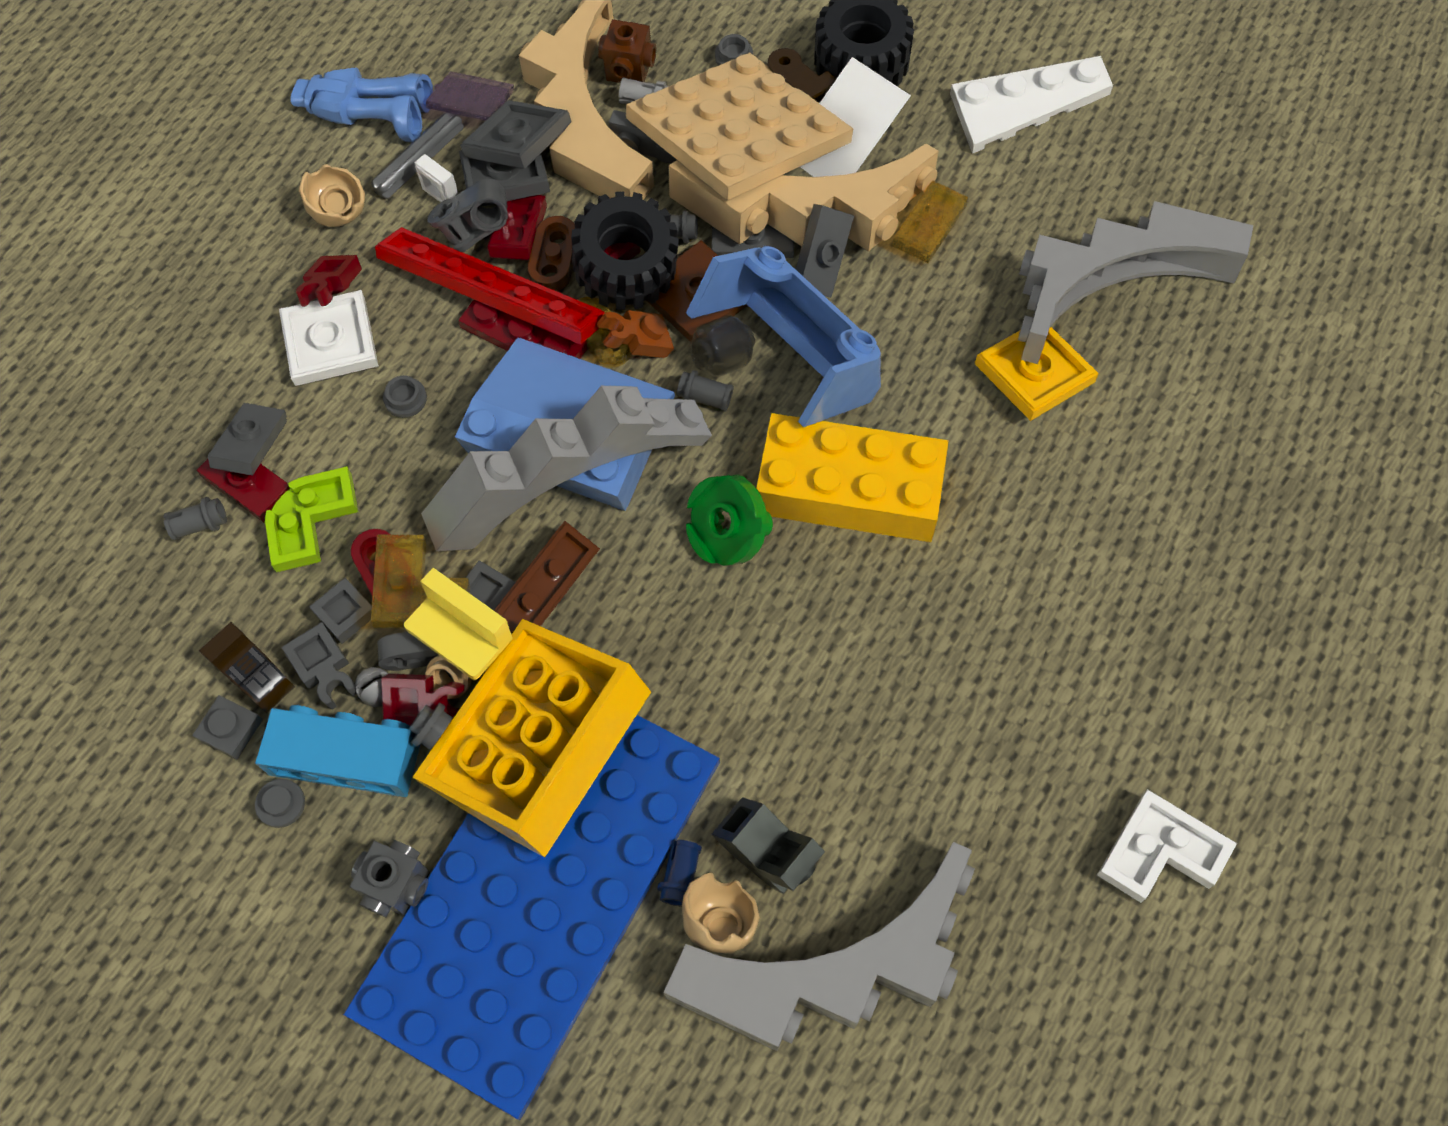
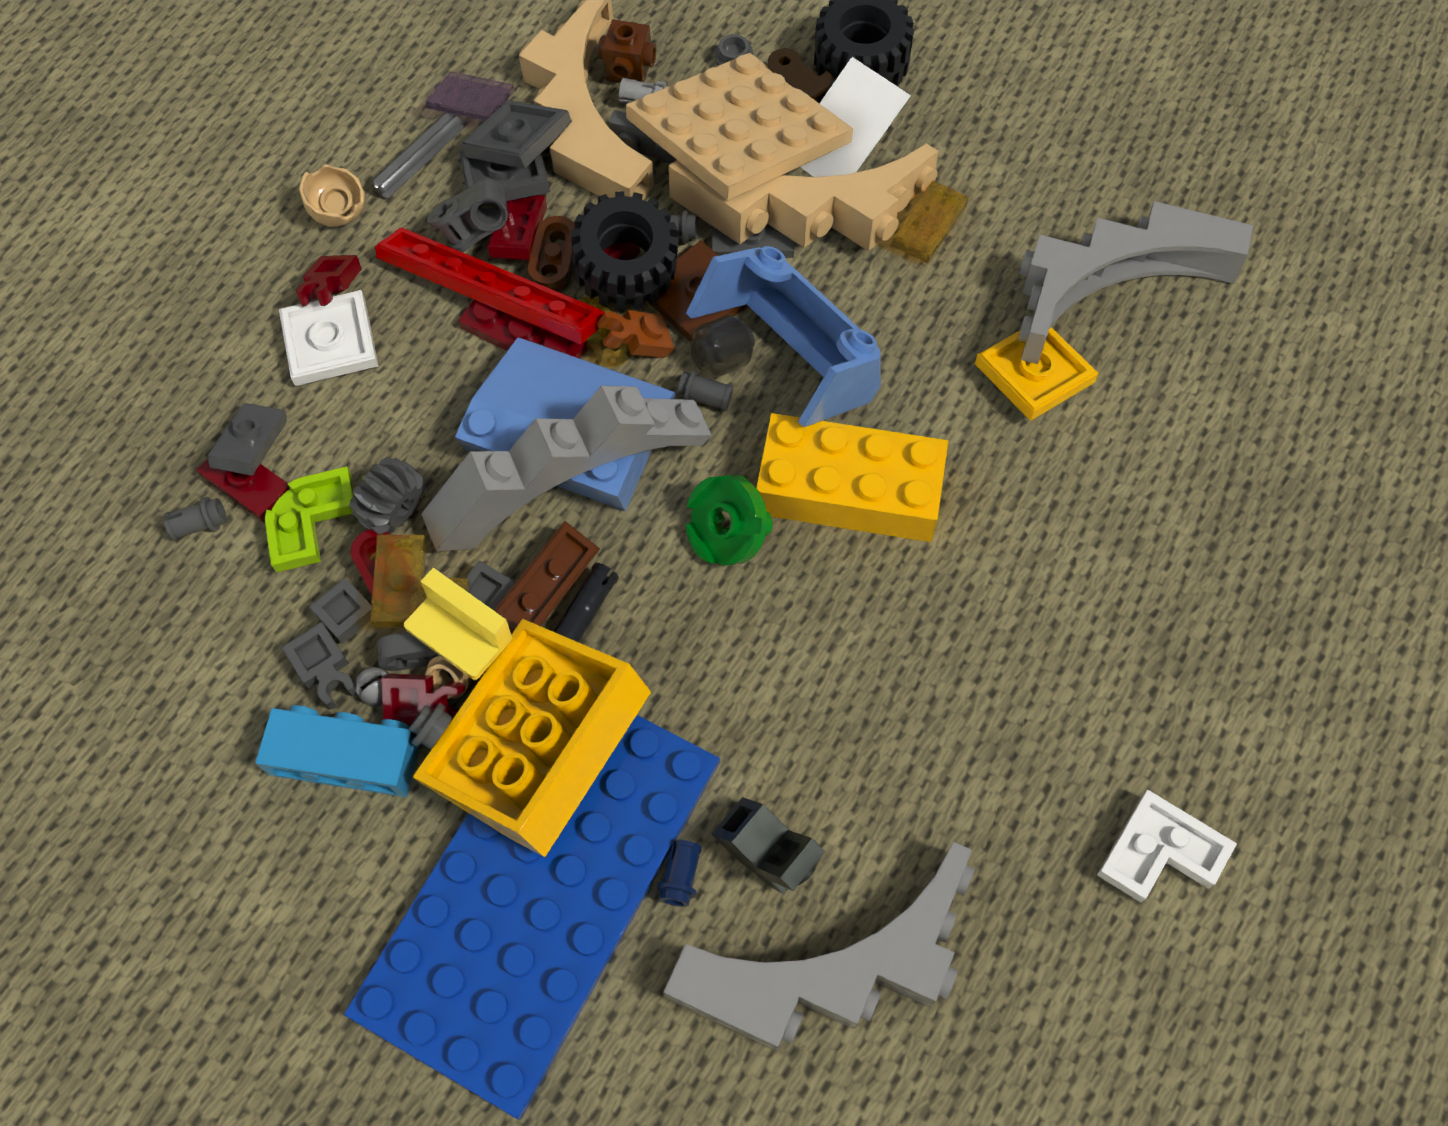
(227, 727): dark grey plate -> none
(247, 667): dark brown leg -> none
(279, 803): dark grey plate -> none
(344, 94): medium blue piece -> none
(387, 495): none -> dark grey gear
(403, 887): dark grey brick -> none
(404, 396): dark grey plate -> none
(435, 179): white tile -> none
(586, 602): none -> black pin
(719, 915): tan hair -> none
(824, 247): dark grey plate -> none
(1009, 102): white wing -> none

